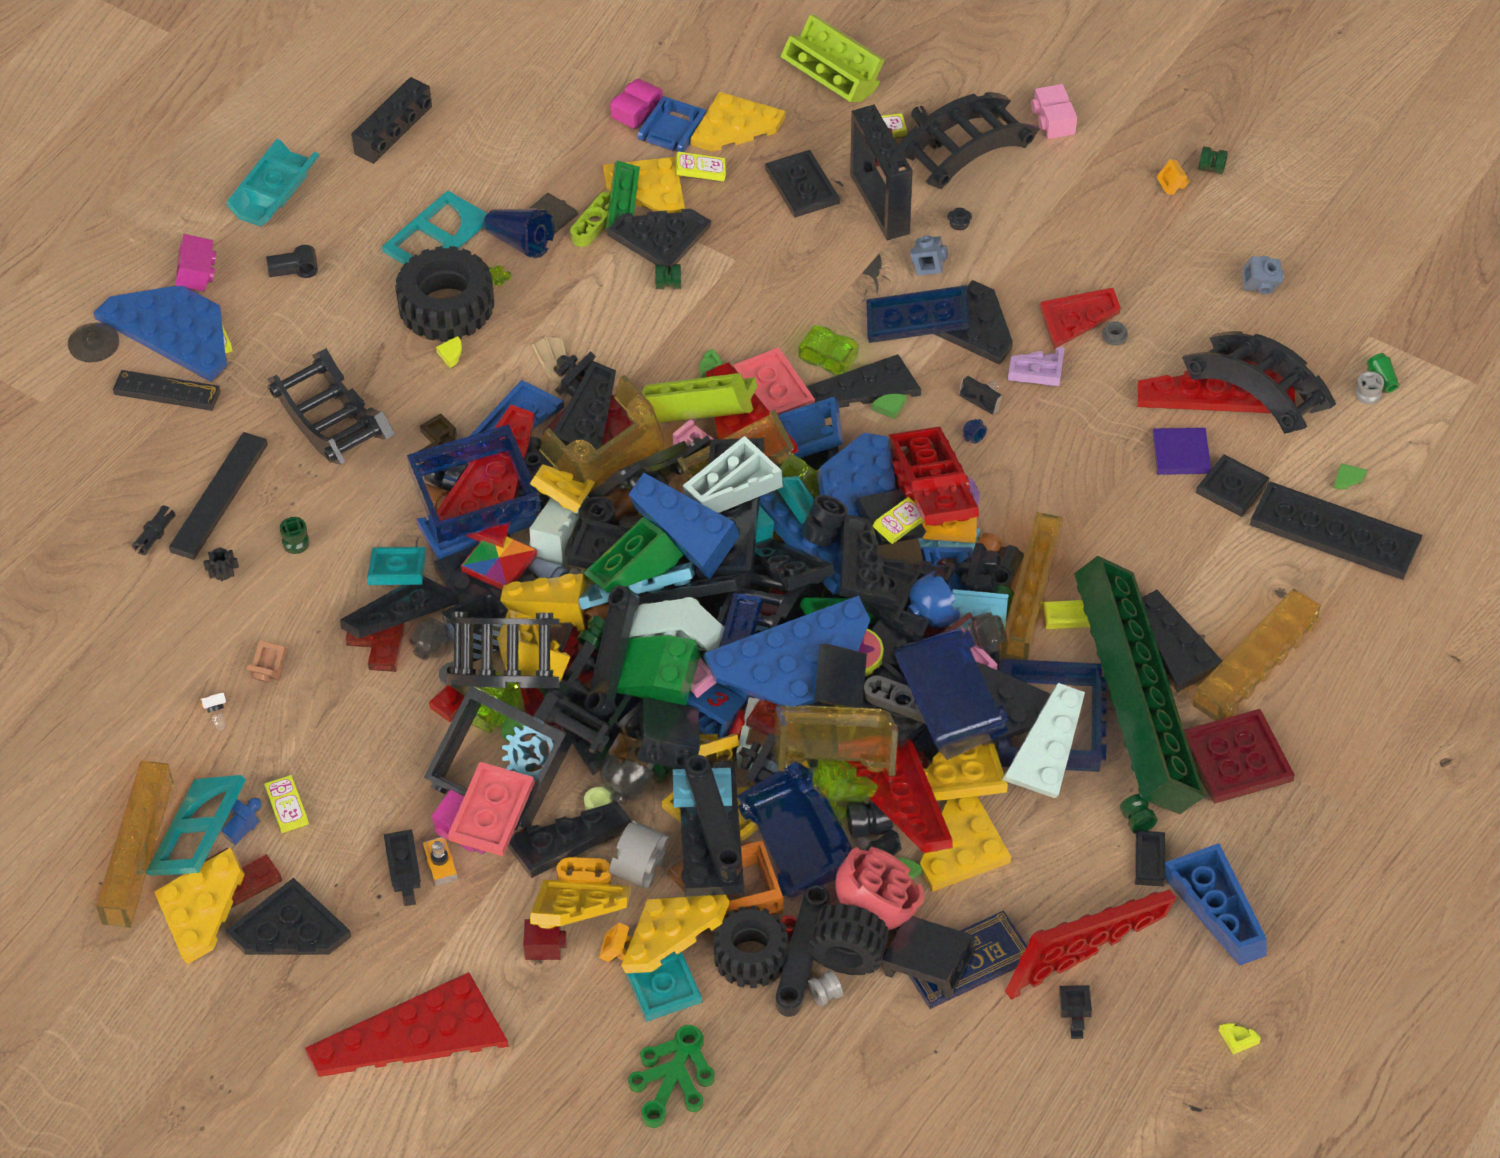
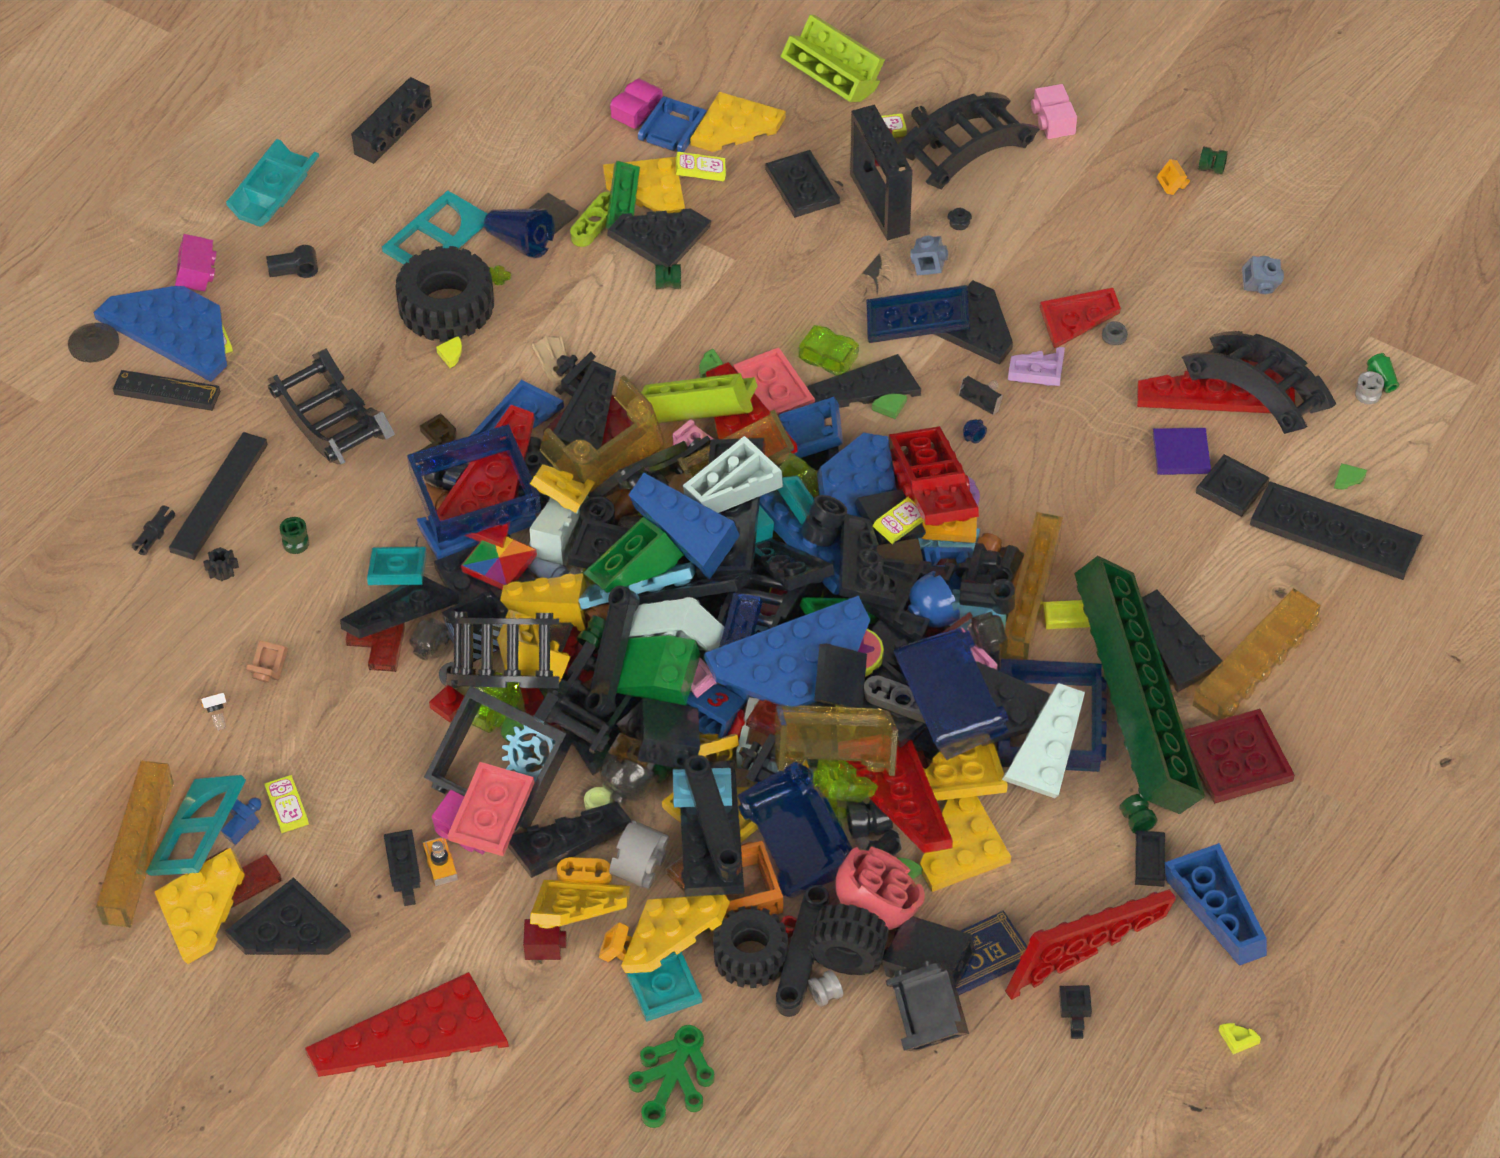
(928, 1005): none -> black panel
(987, 595): none -> black piece

